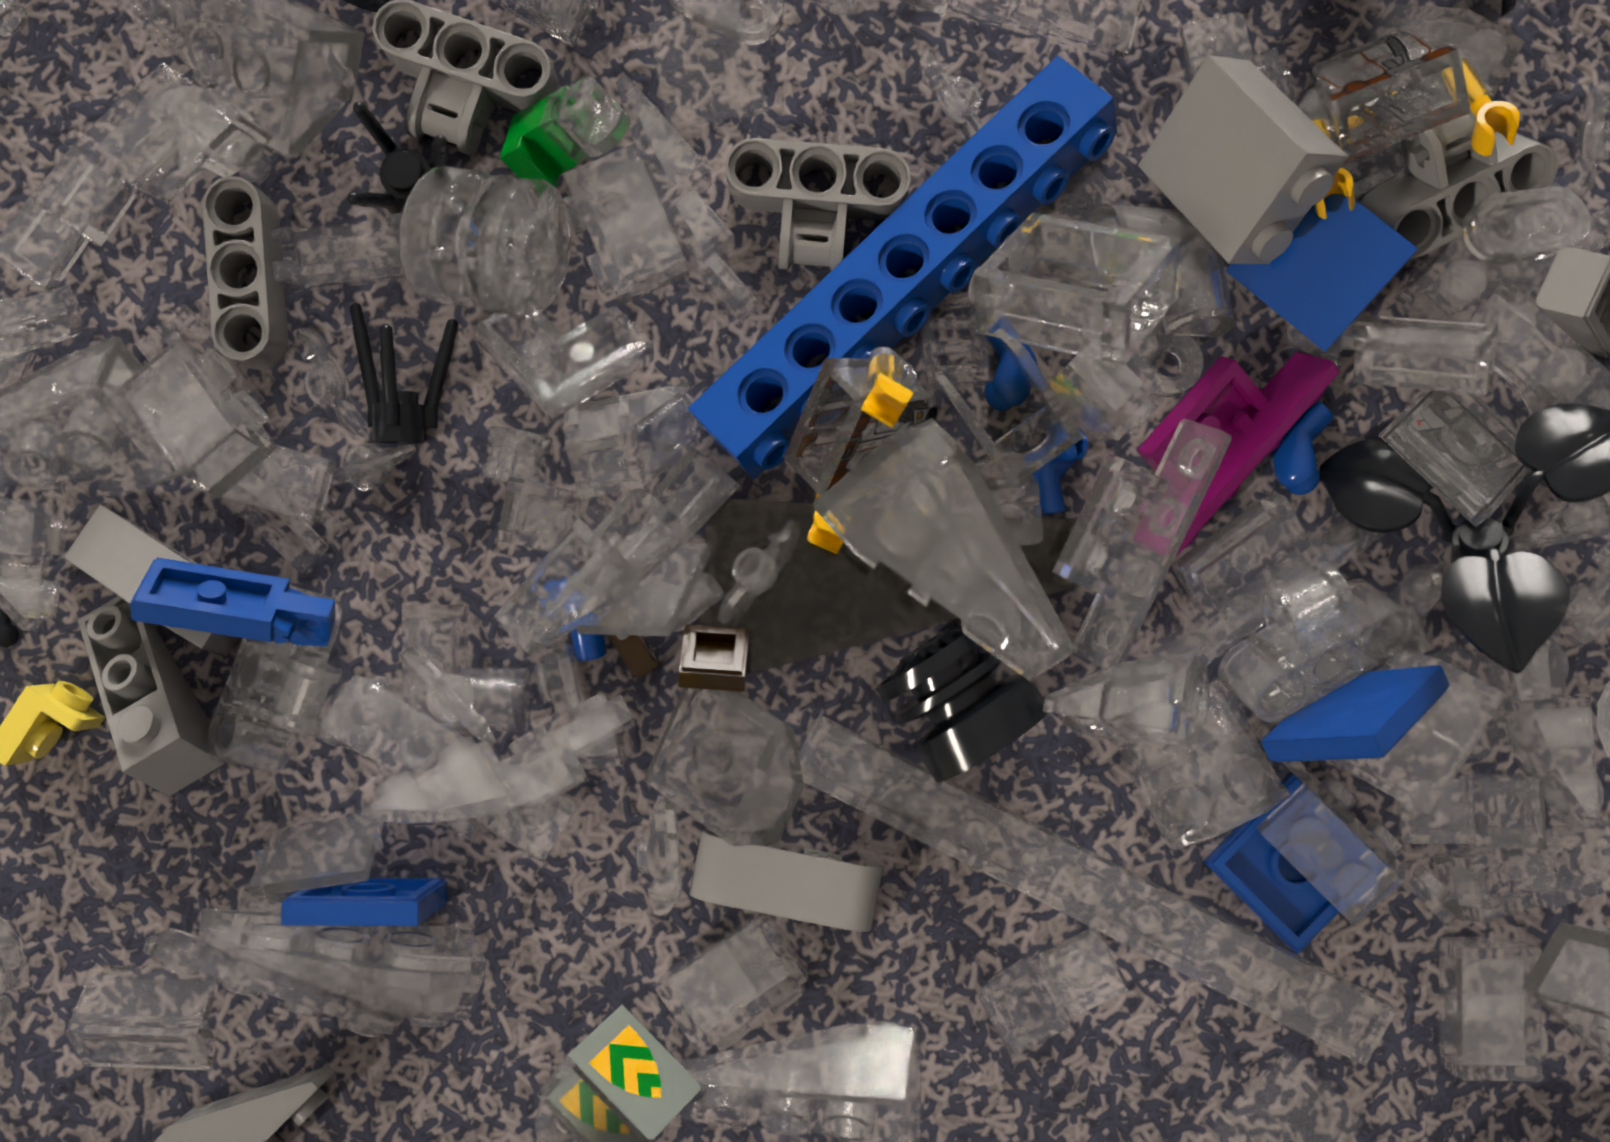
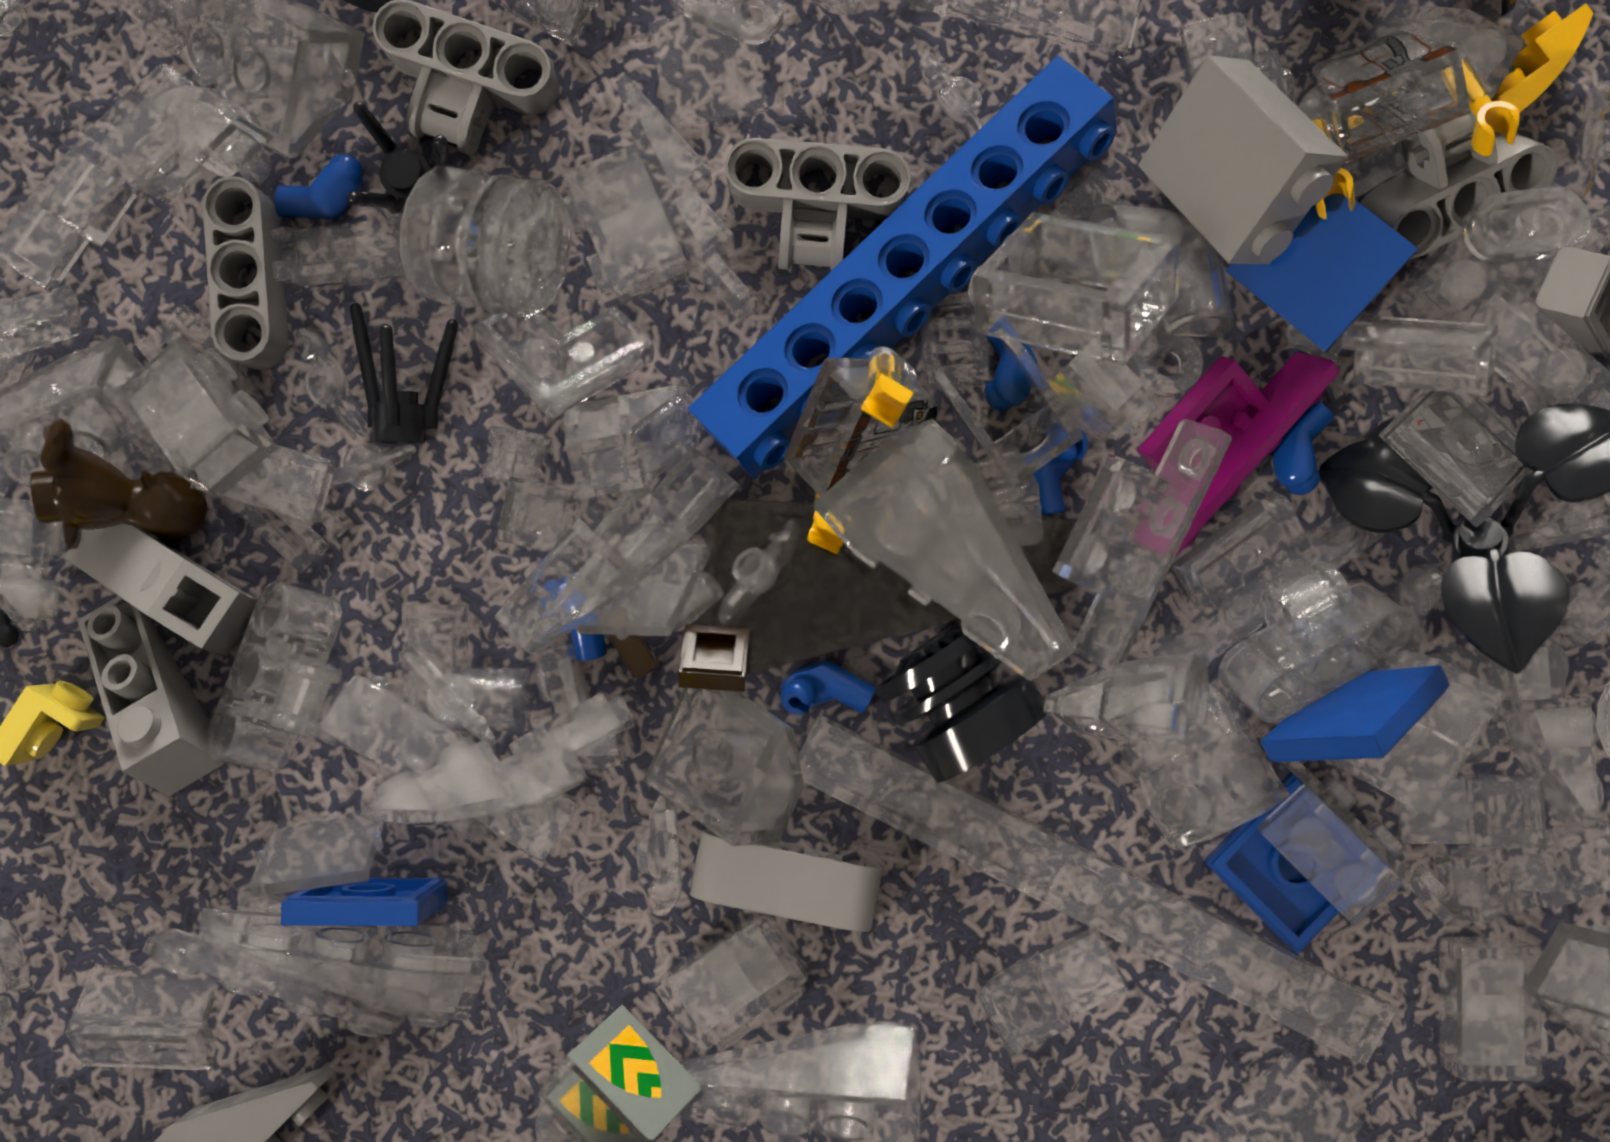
(95, 494): none -> dark brown animal
(231, 604): blue hinge -> none
(326, 195): none -> blue arm
(563, 131): leg -> none
(821, 683): none -> blue arm
(1547, 53): none -> yellow slope

